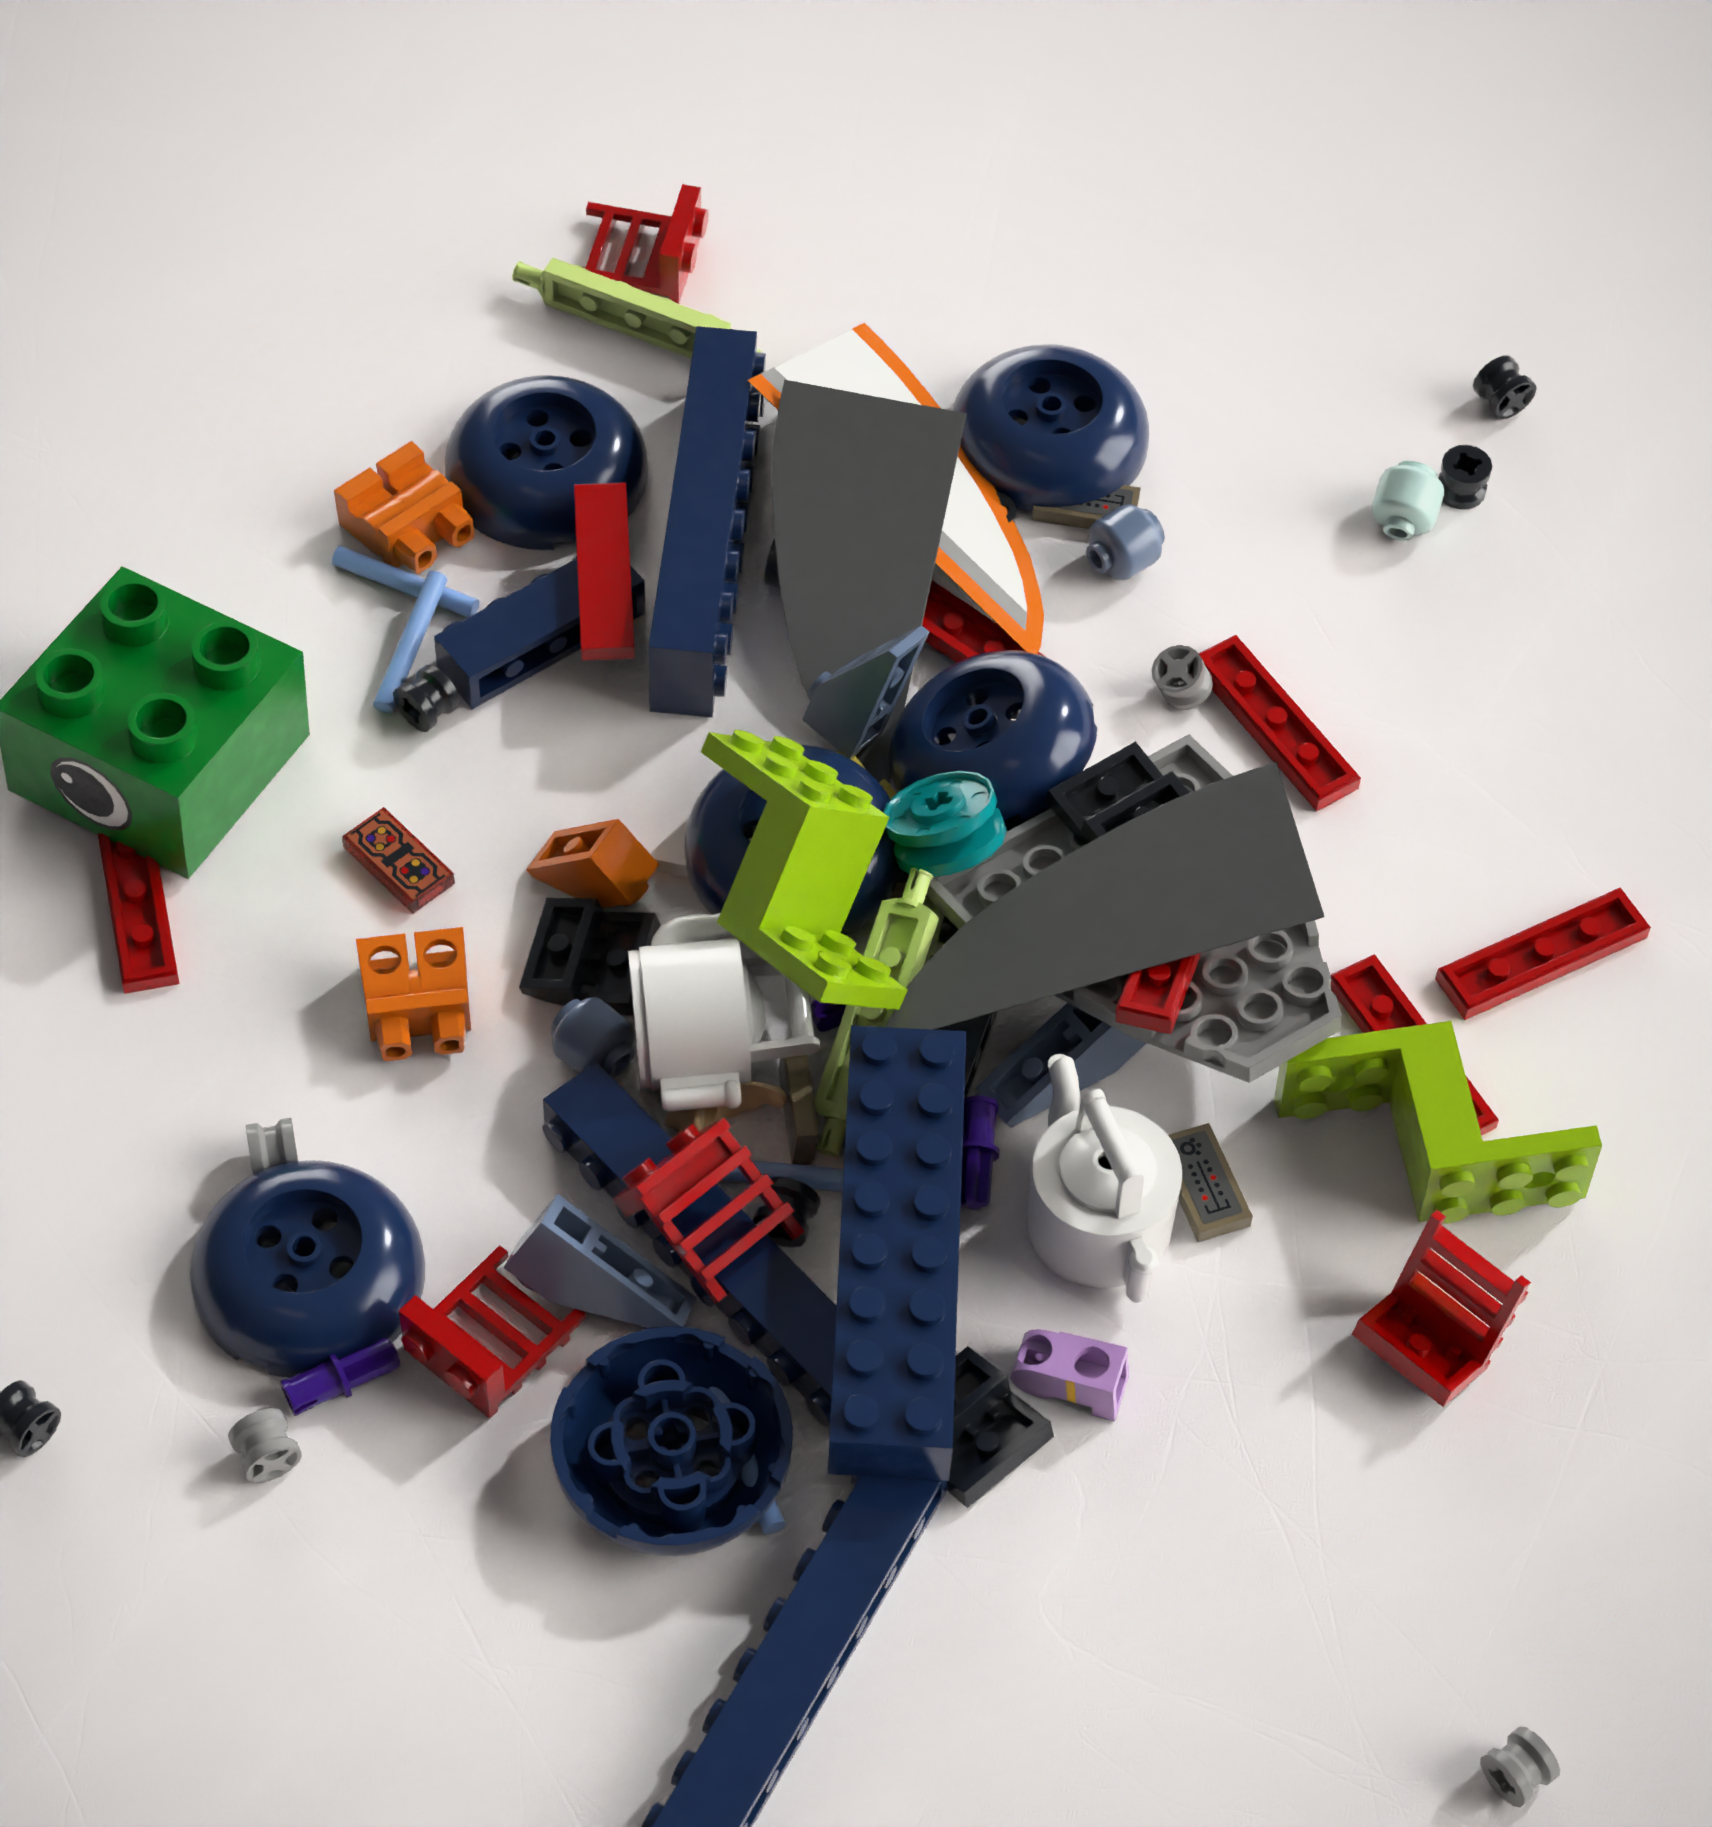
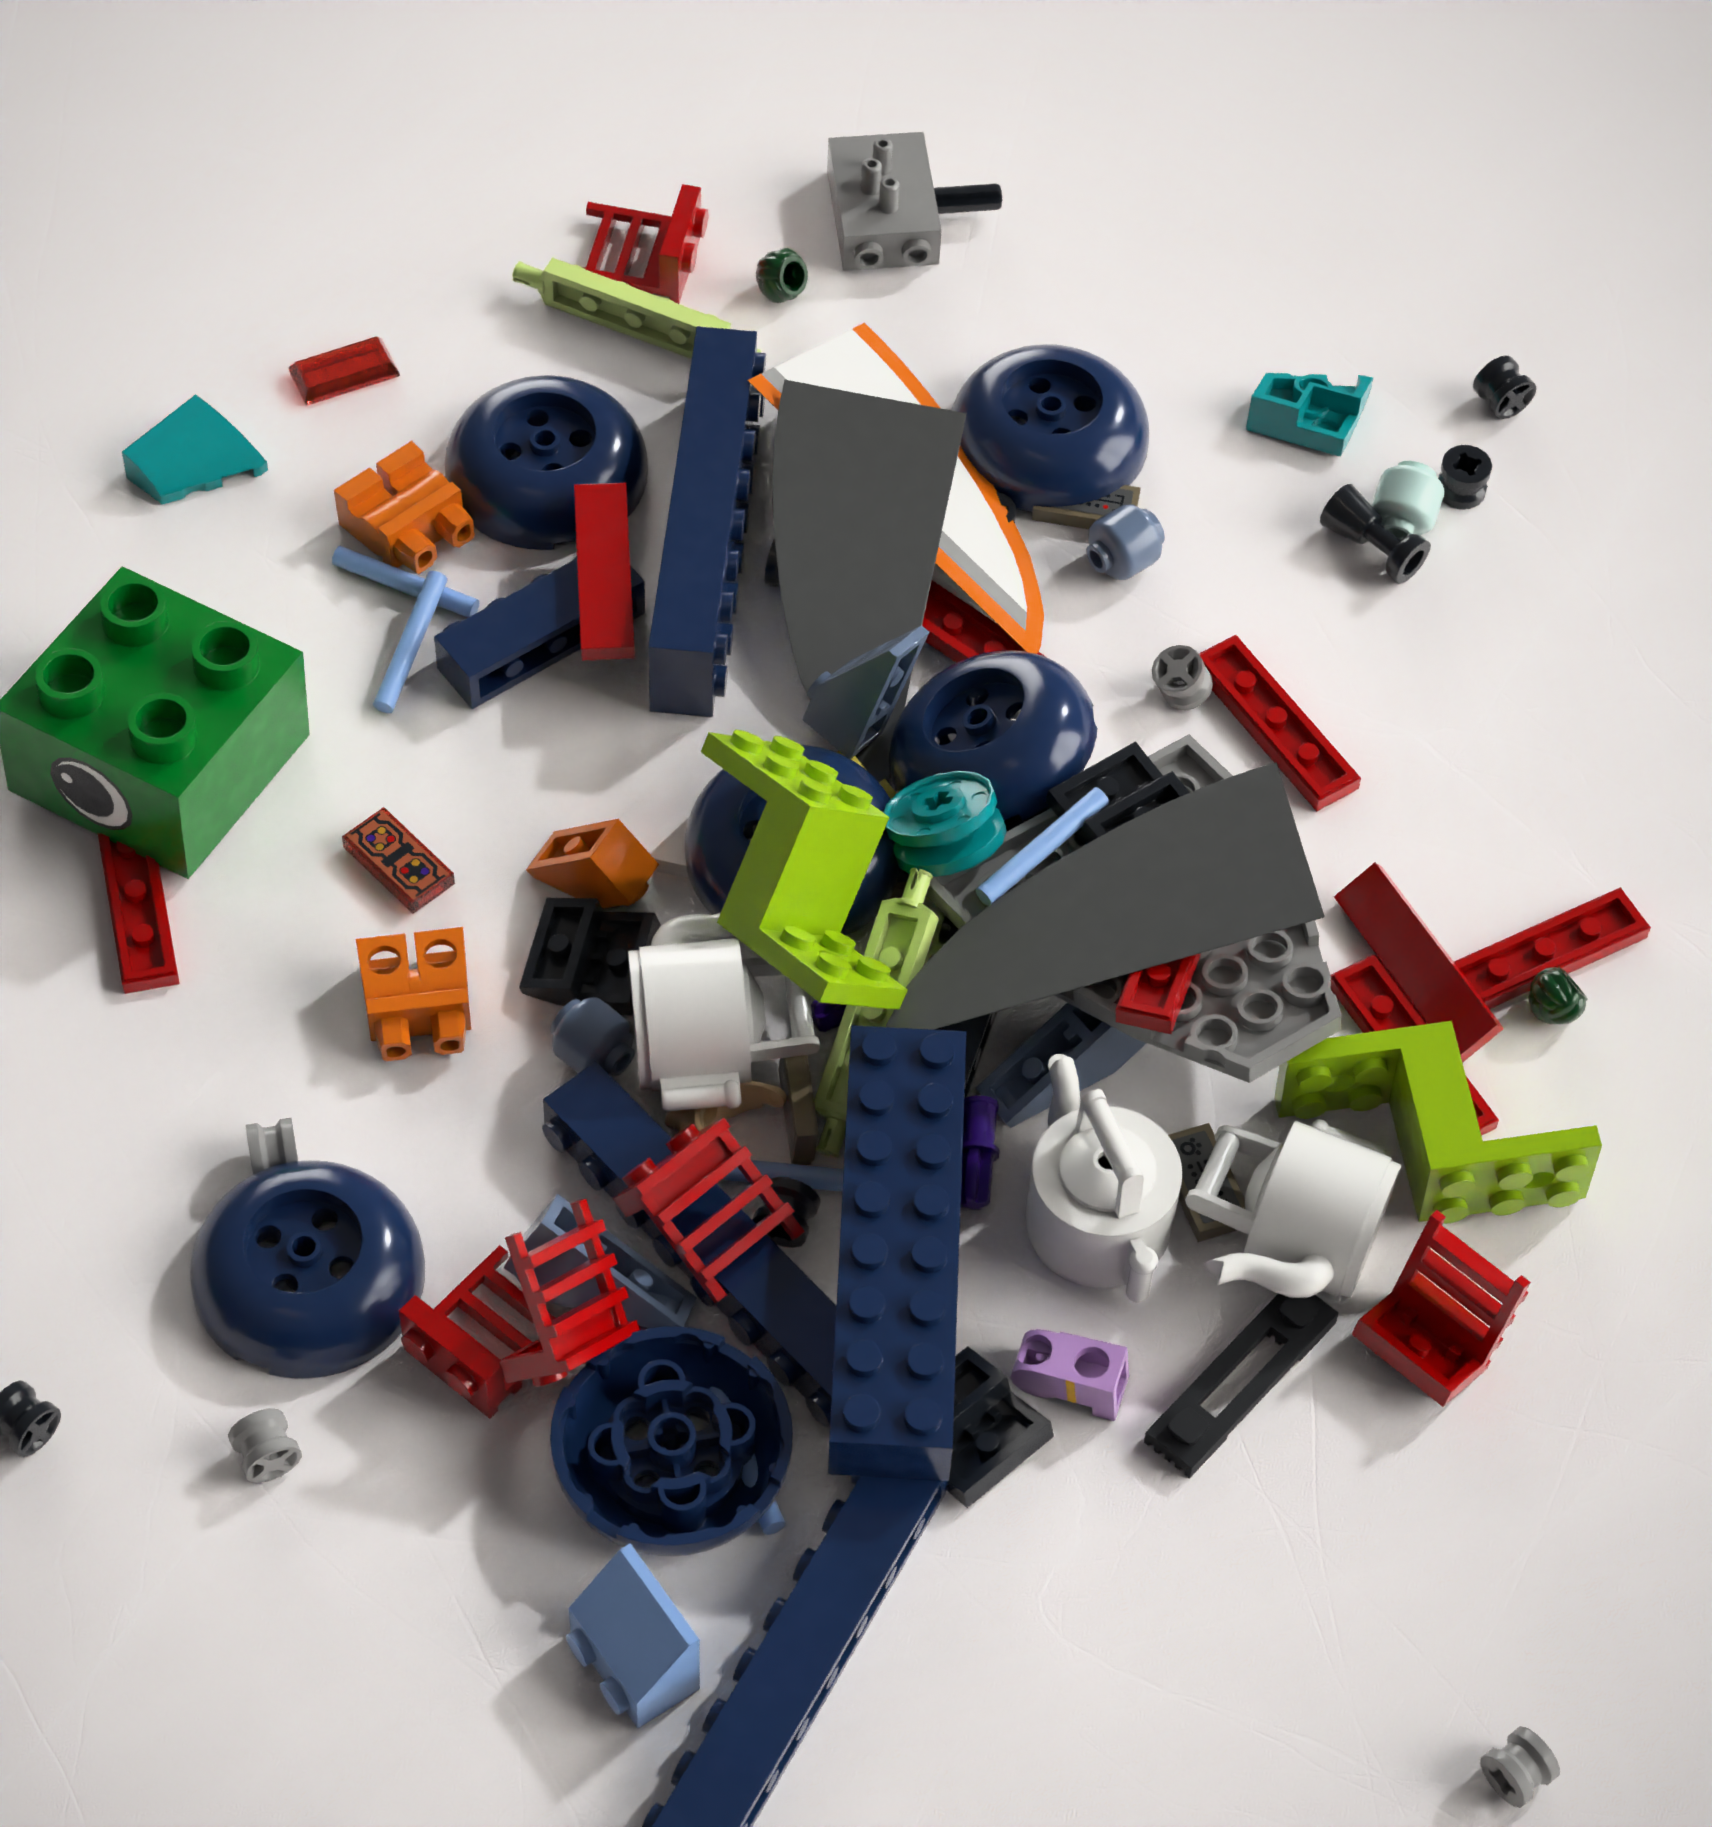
(189, 453): none -> teal slope
(339, 1376): dark purple axle -> none
(343, 370): none -> clear red tile
(426, 698): black wheel -> none
(581, 1331): none -> red plate
(634, 1639): none -> light blue slope
(781, 275): none -> dark green piece
(888, 200): none -> light grey piece
(1041, 846): none -> light blue bar
(1190, 1432): none -> black container
(1305, 1209): none -> white piece
(1308, 410): none -> teal slope
(1357, 520): none -> black piece
(1417, 959): none -> red tile
(1556, 997): none -> dark green piece

